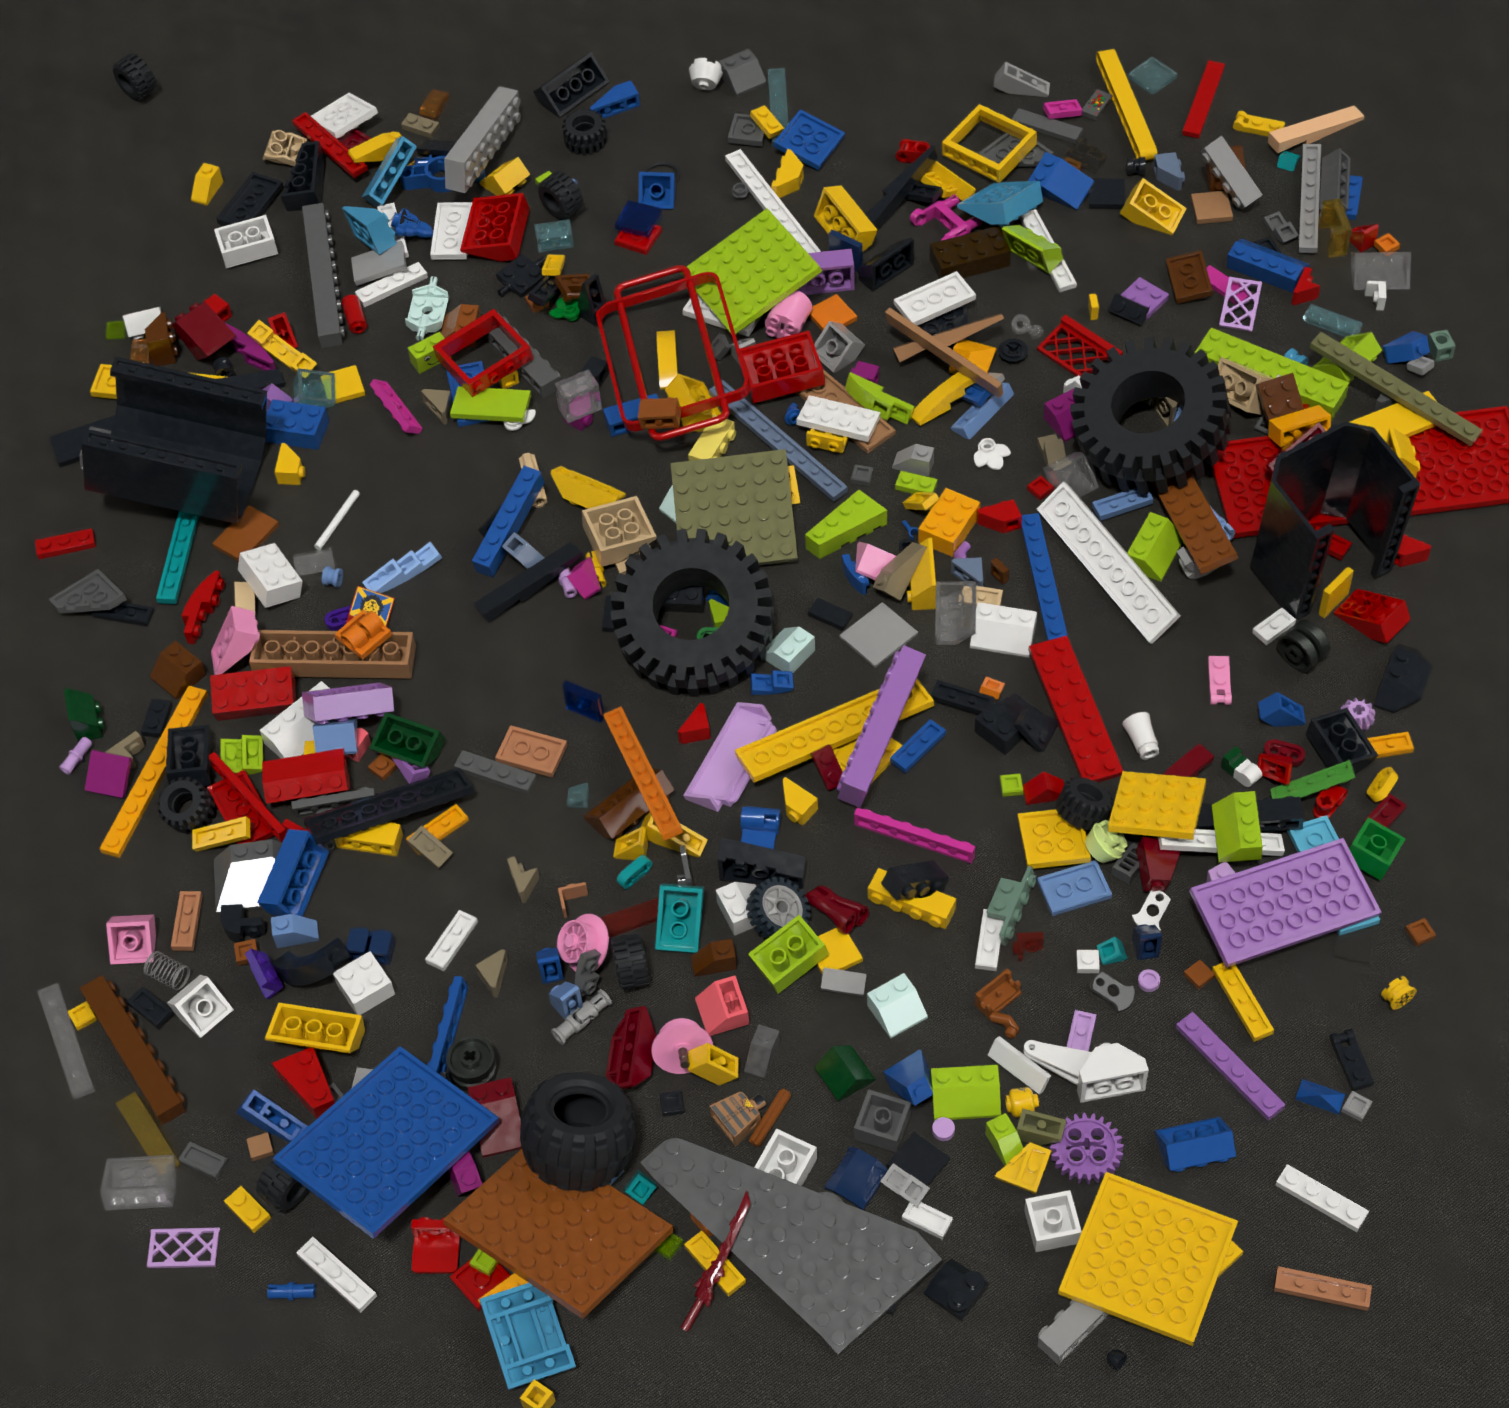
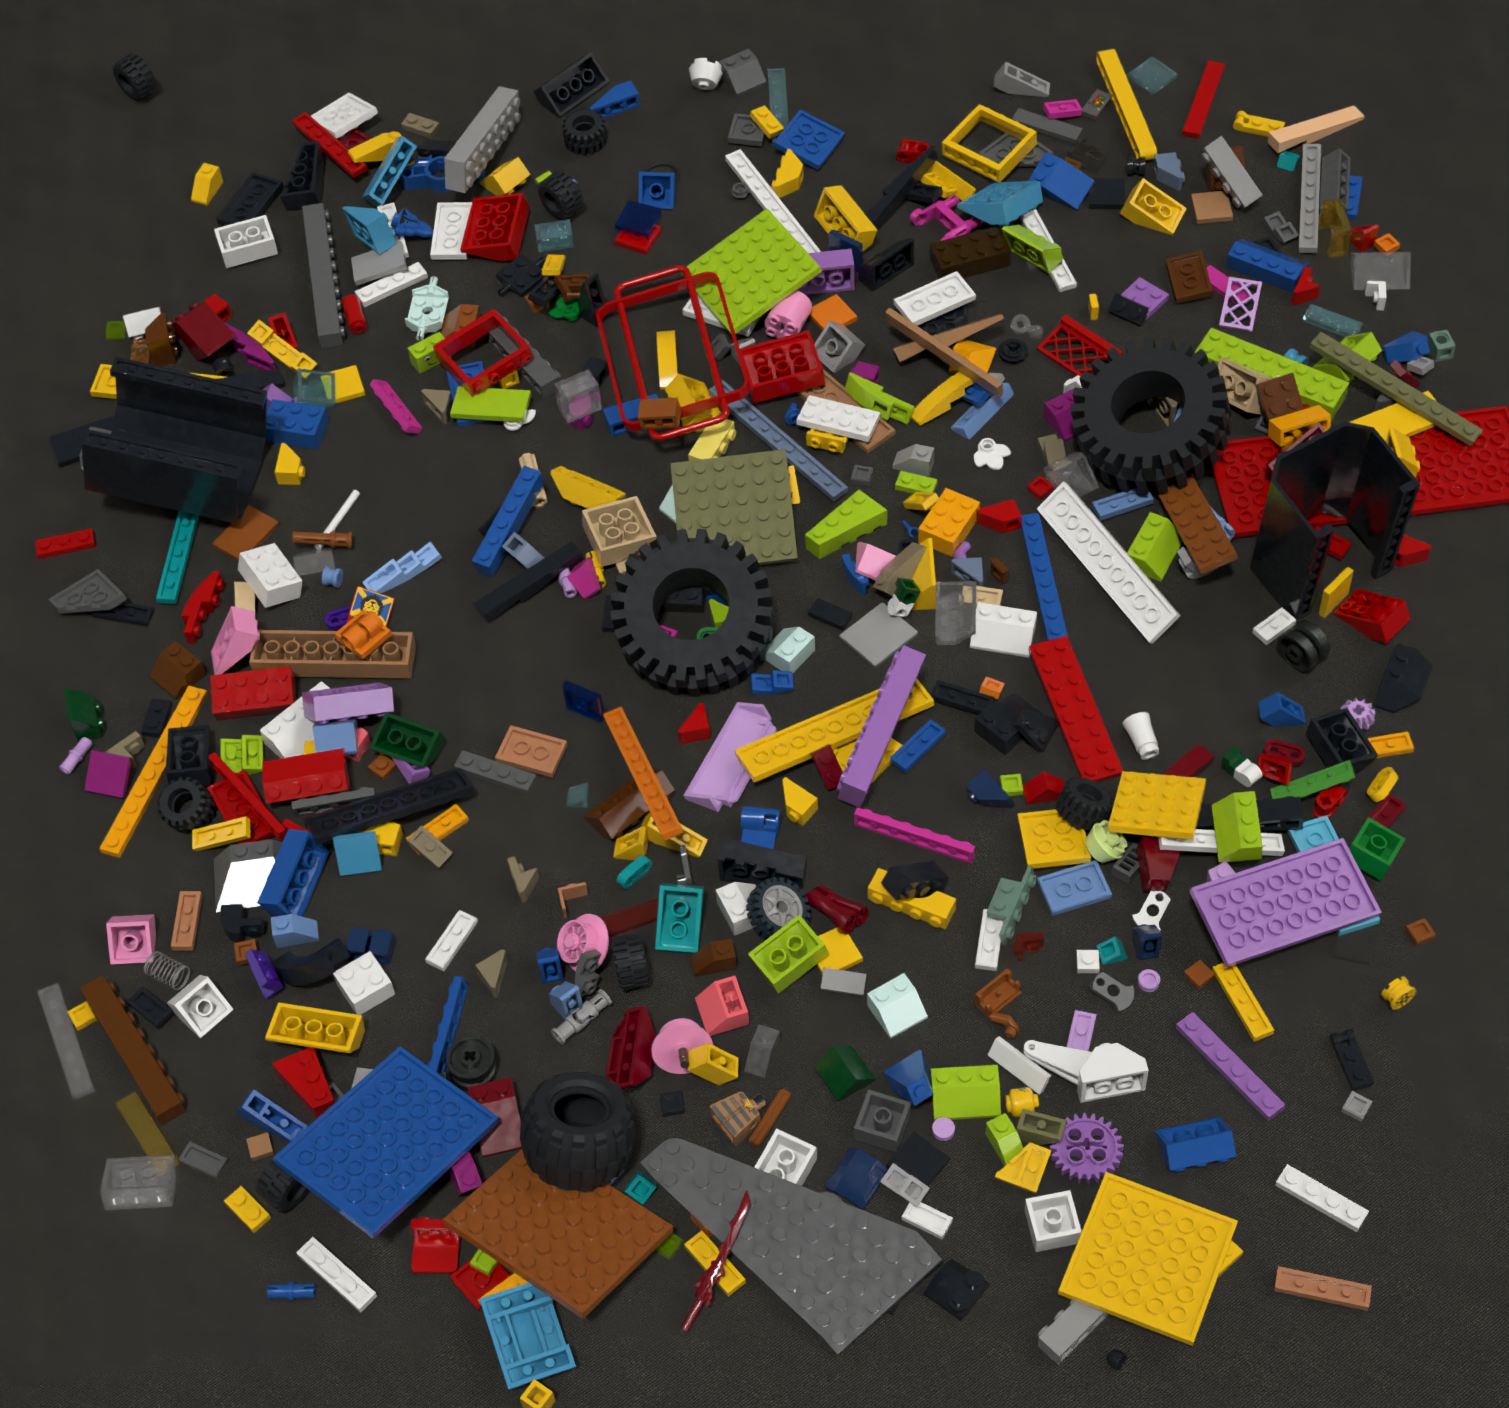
(193, 1261): lavender window -> none
(283, 147): tan slope -> none
(332, 538): none -> dark orange pin
(357, 853): none -> dark azure tile
(433, 103): clear orange slope -> none
(903, 597): none -> leg
(988, 792): none -> dark blue slope
(1219, 680): bright pink plate -> none
(1320, 1096): blue slope -> none
(1404, 374): none -> dark red plate

